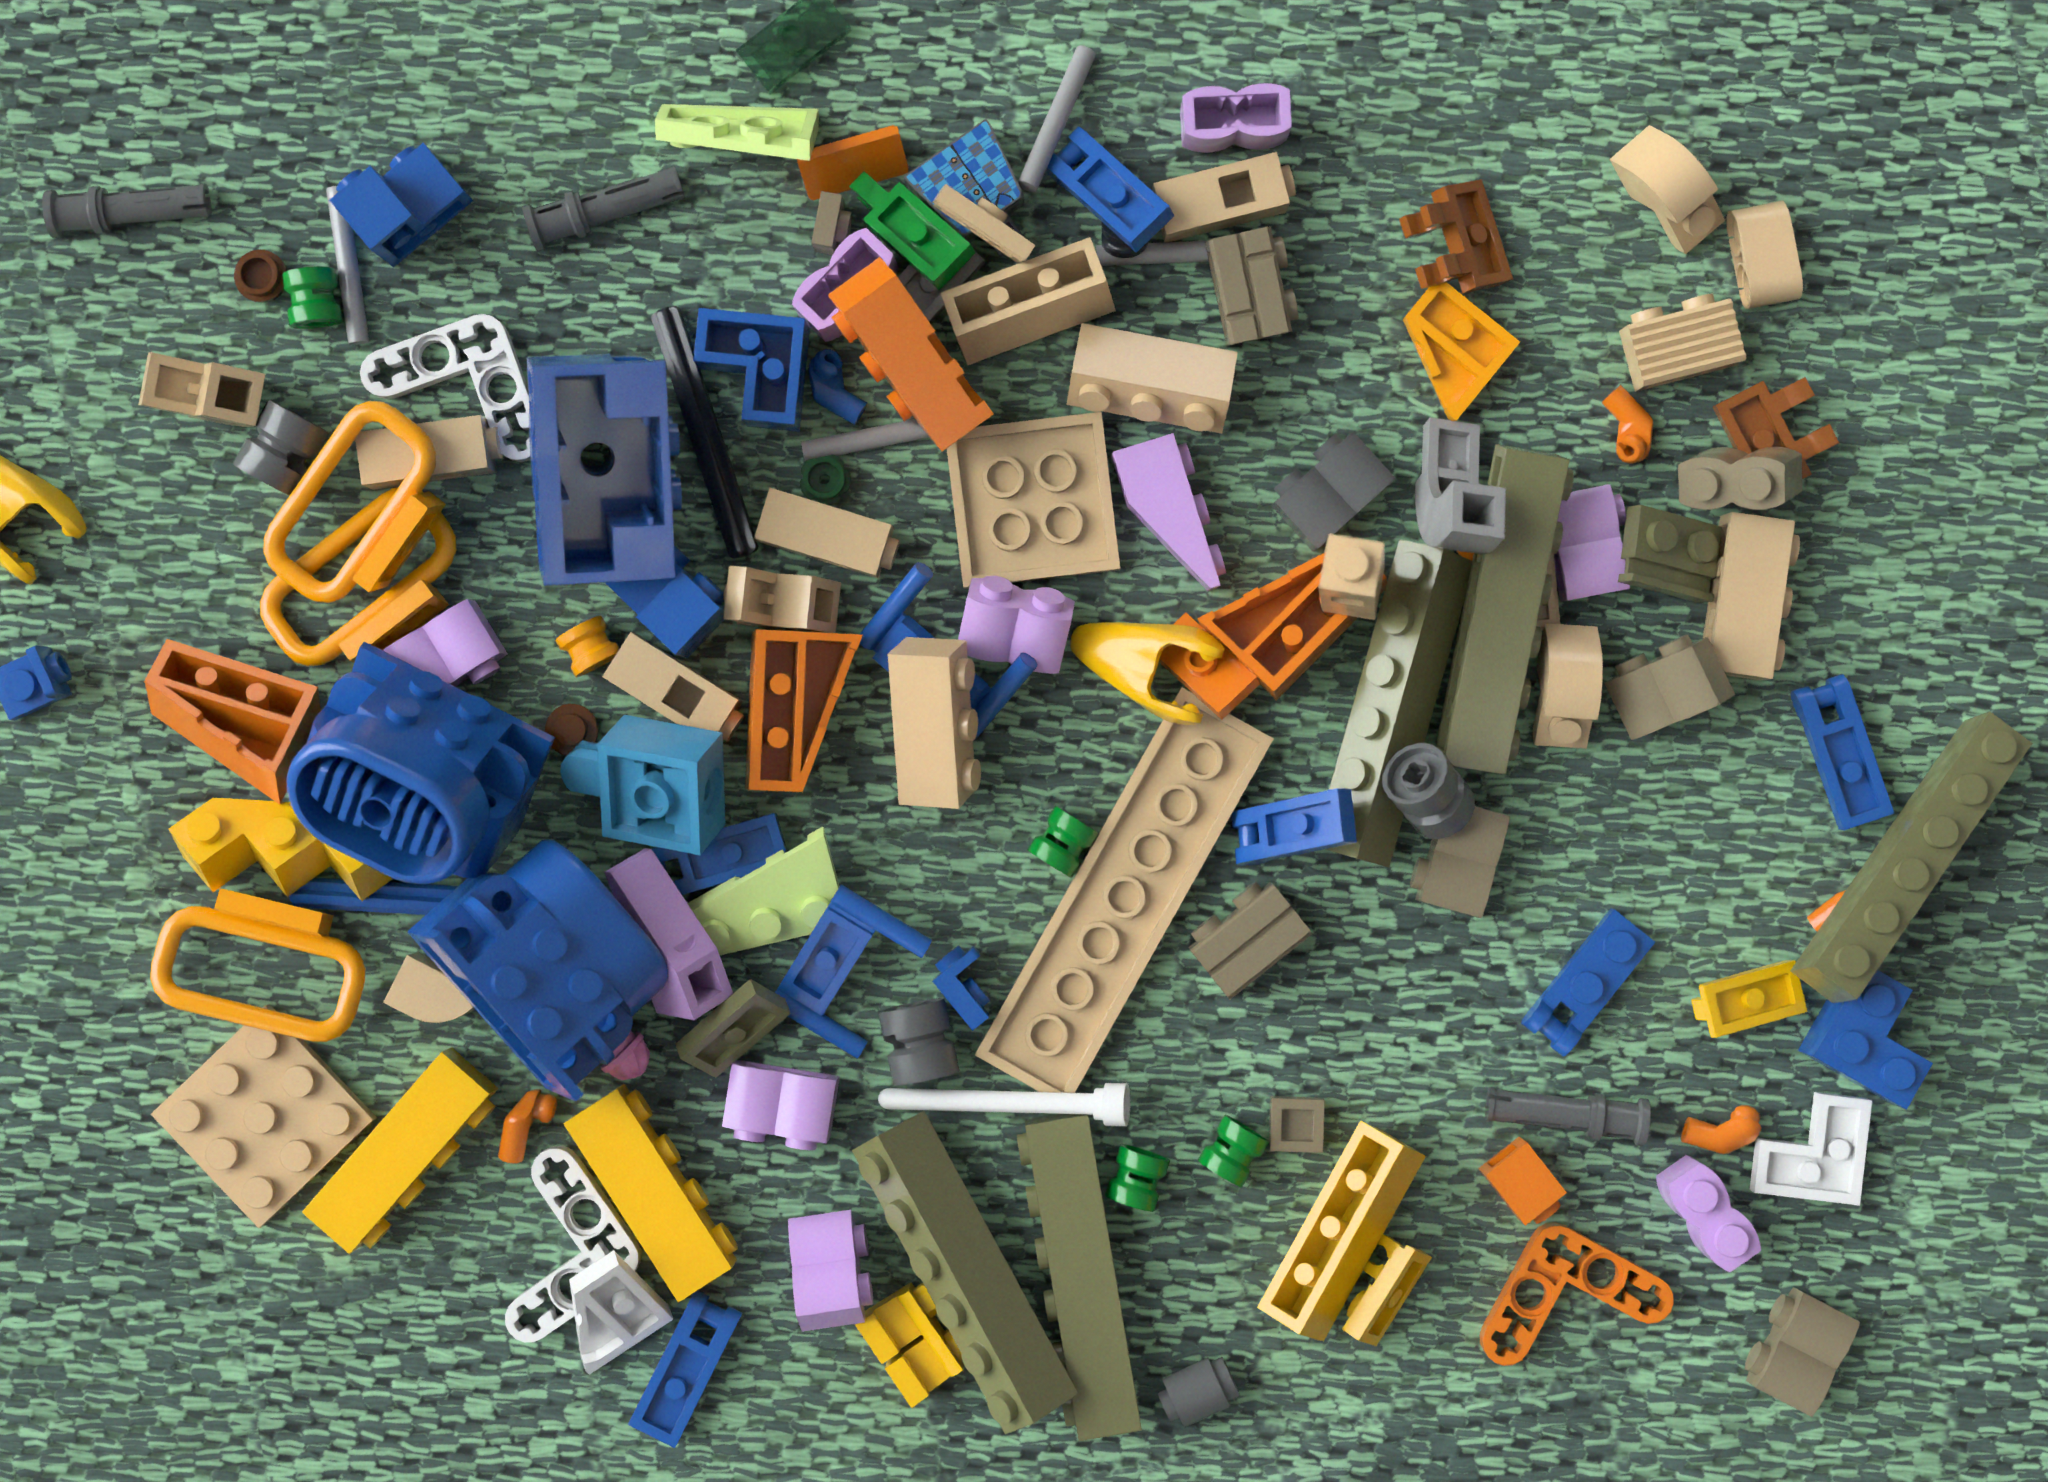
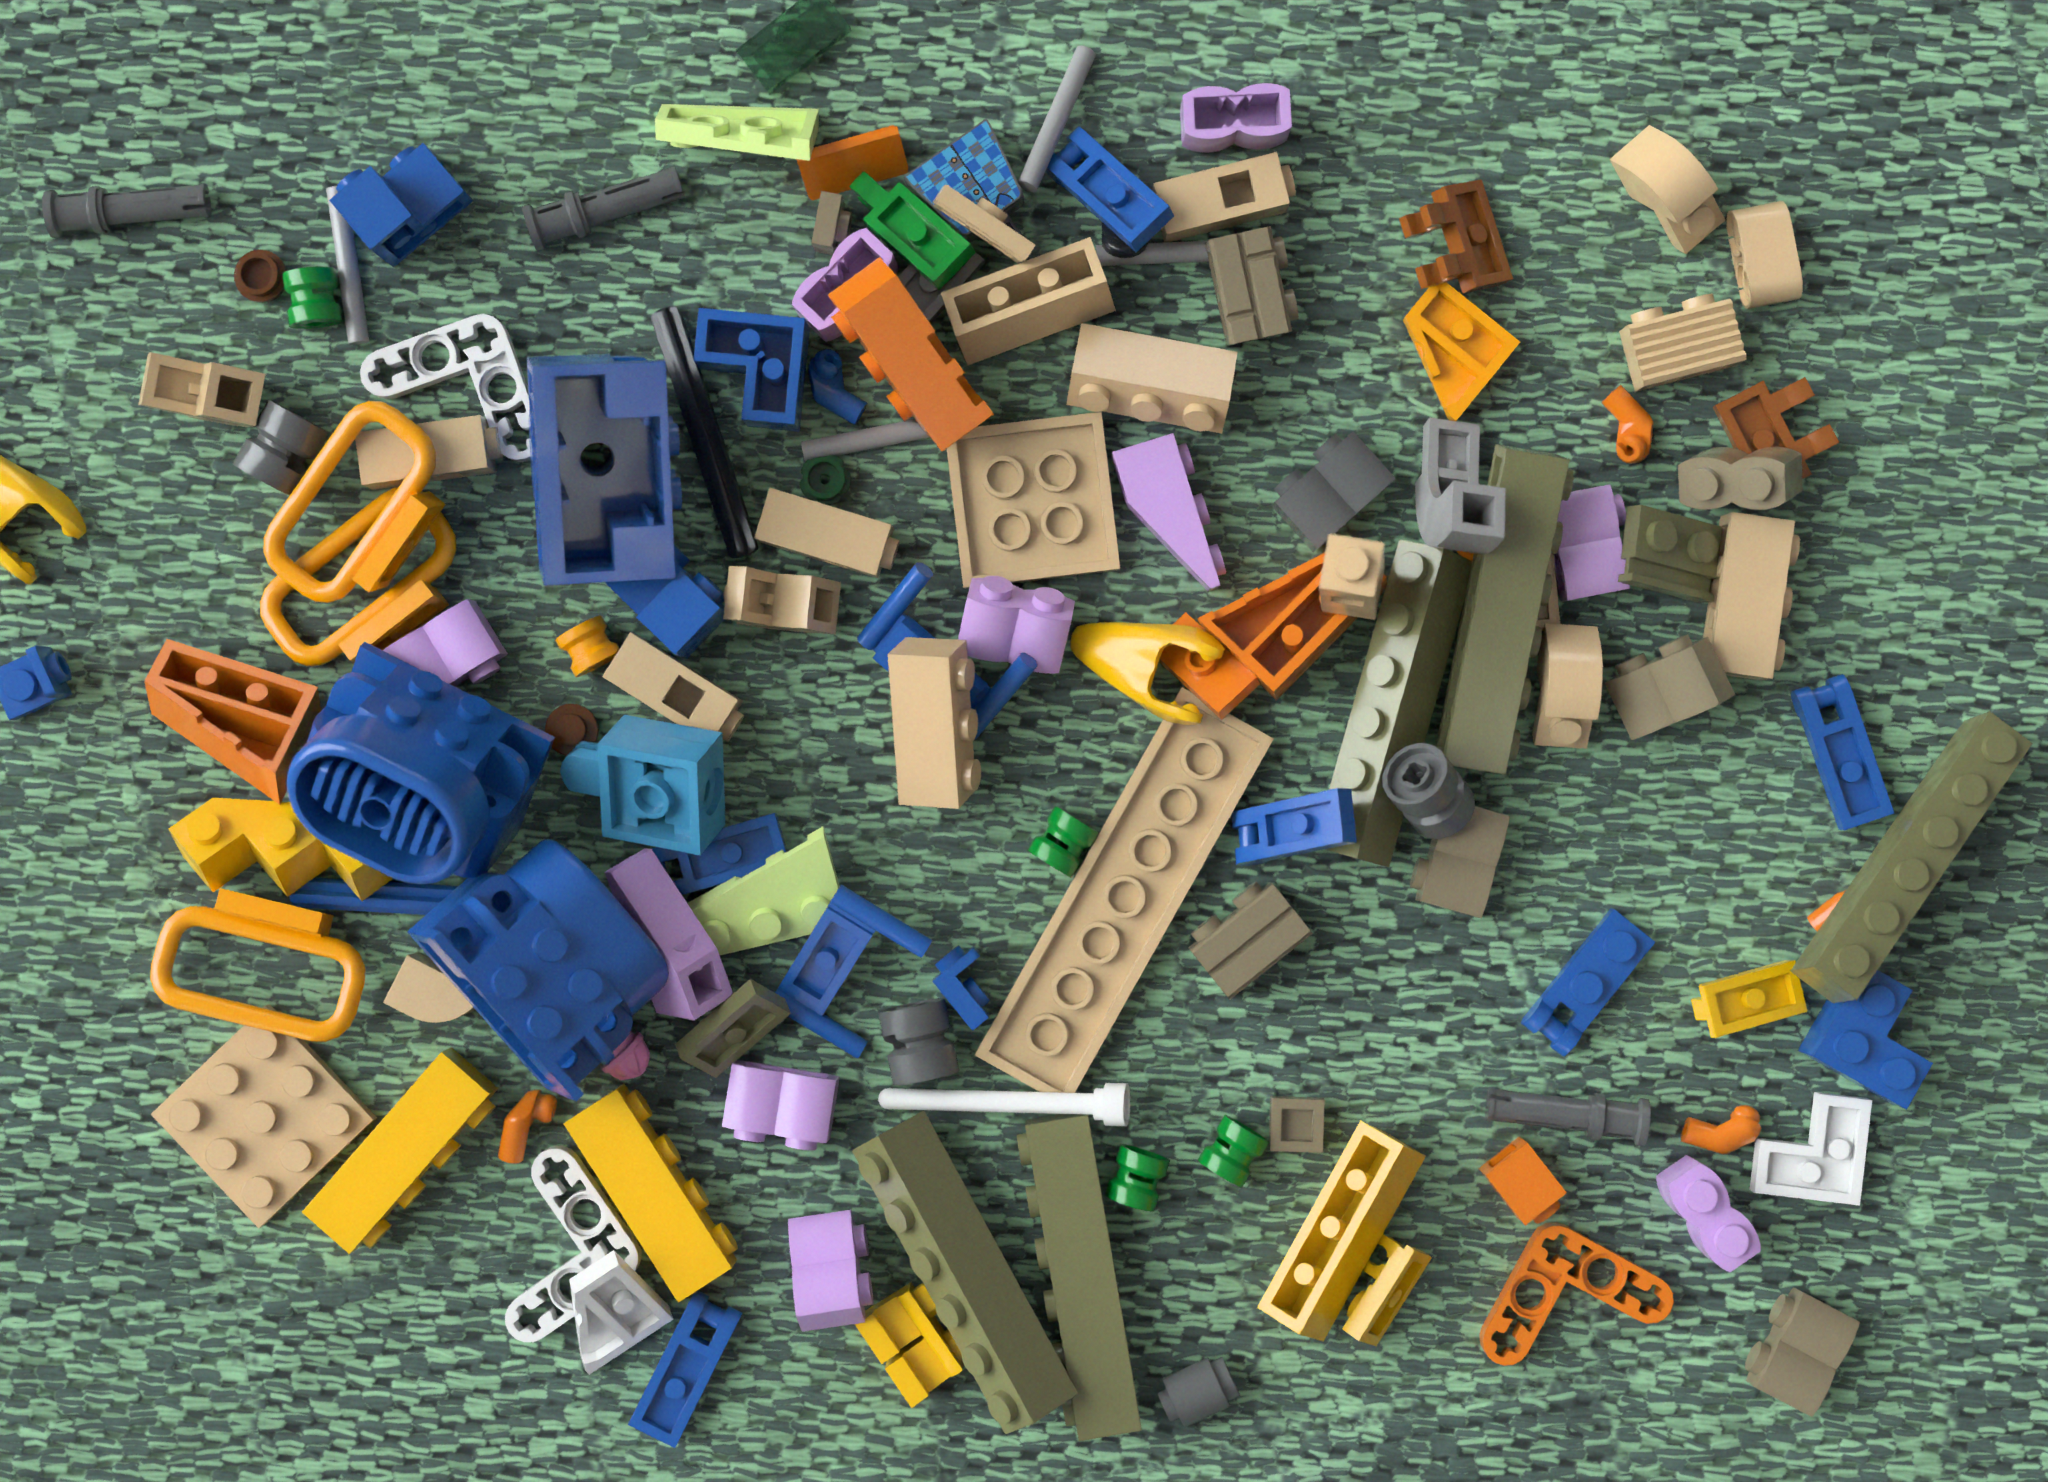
(790, 703): orange wedge -> none

